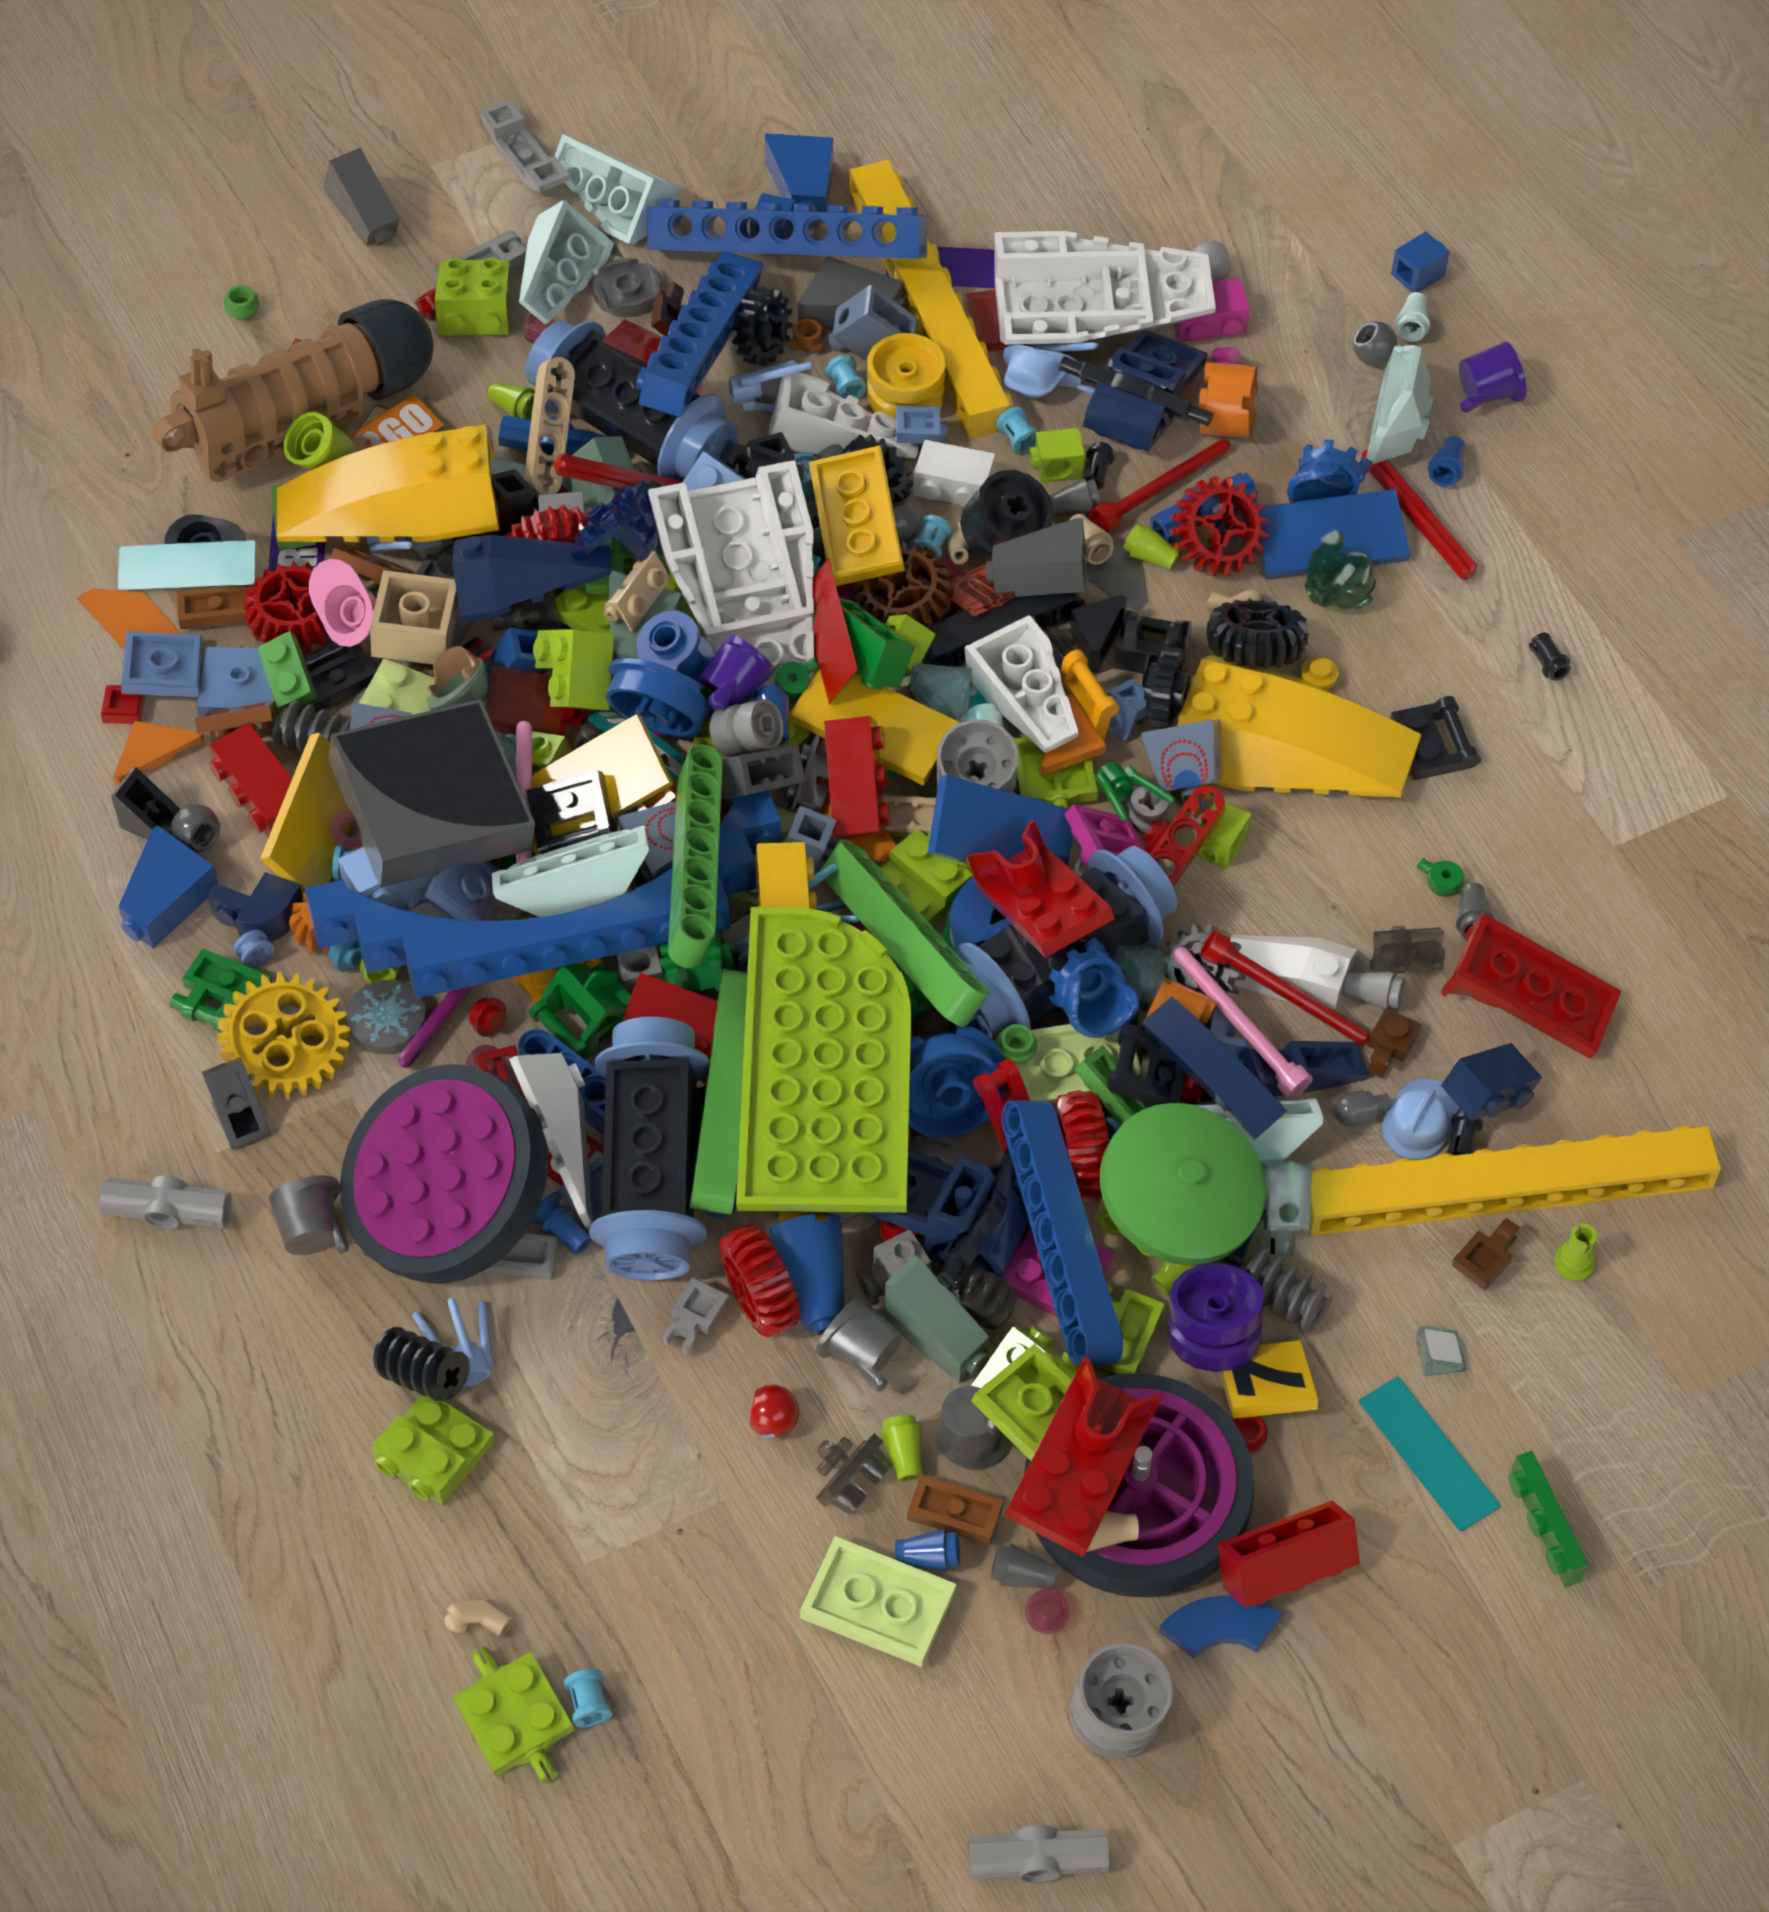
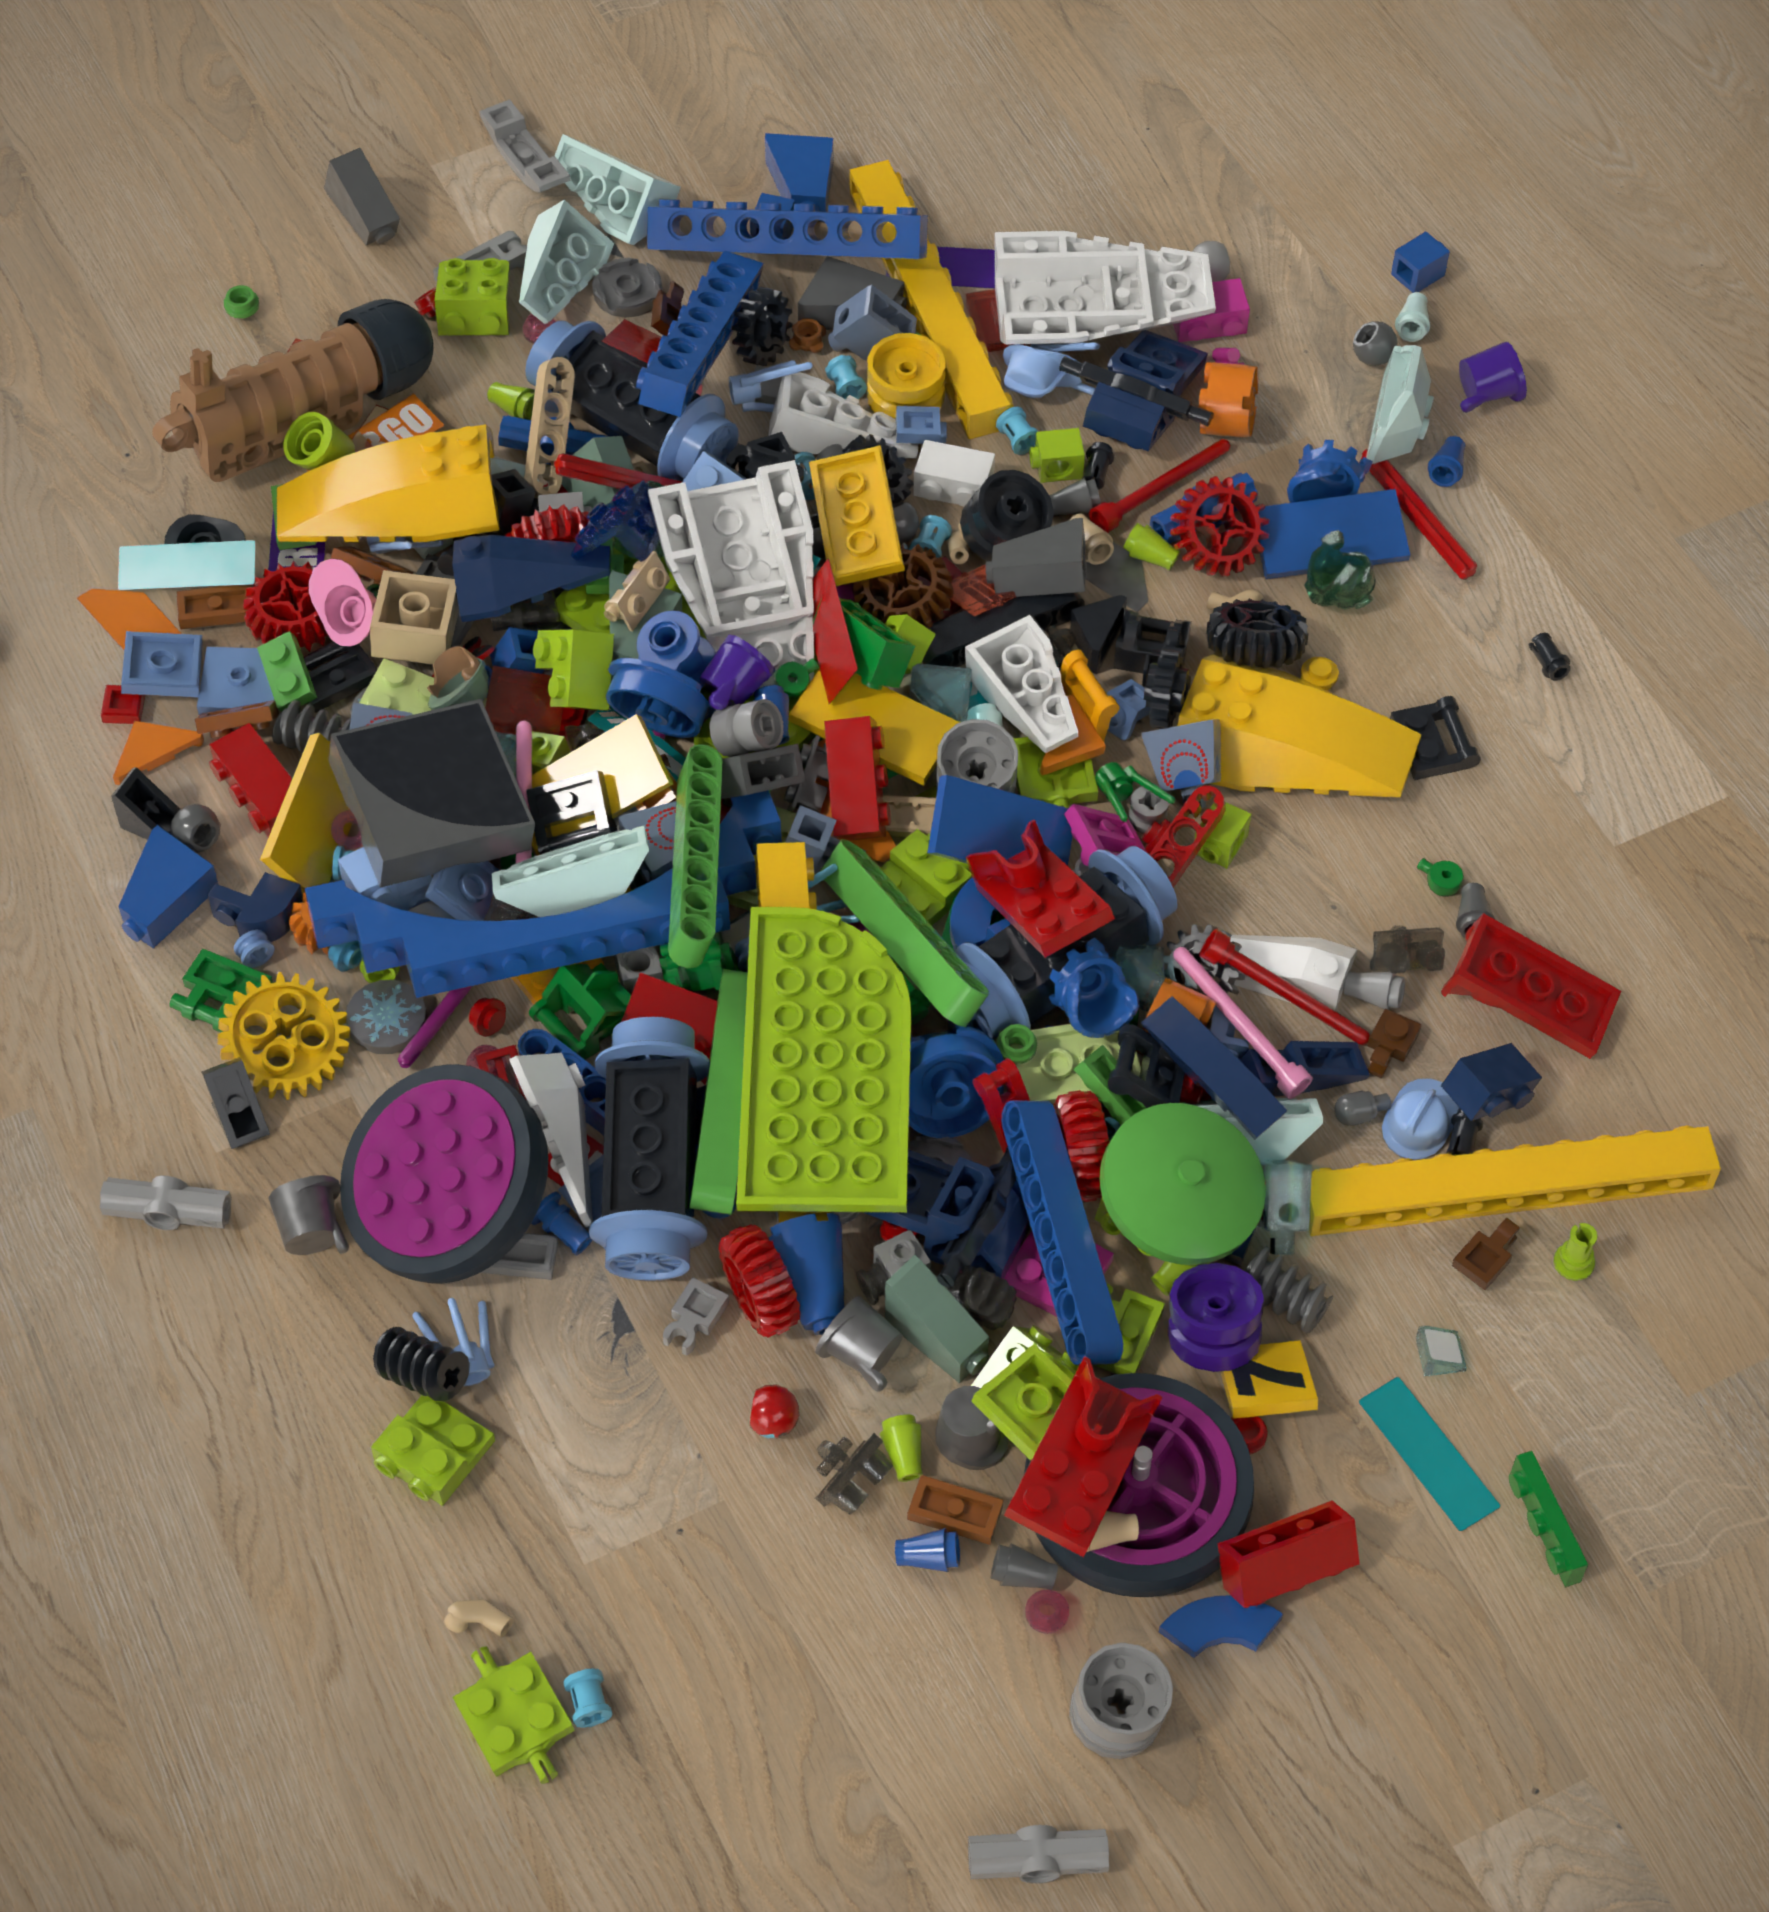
(878, 1601): yellowish green plate -> none

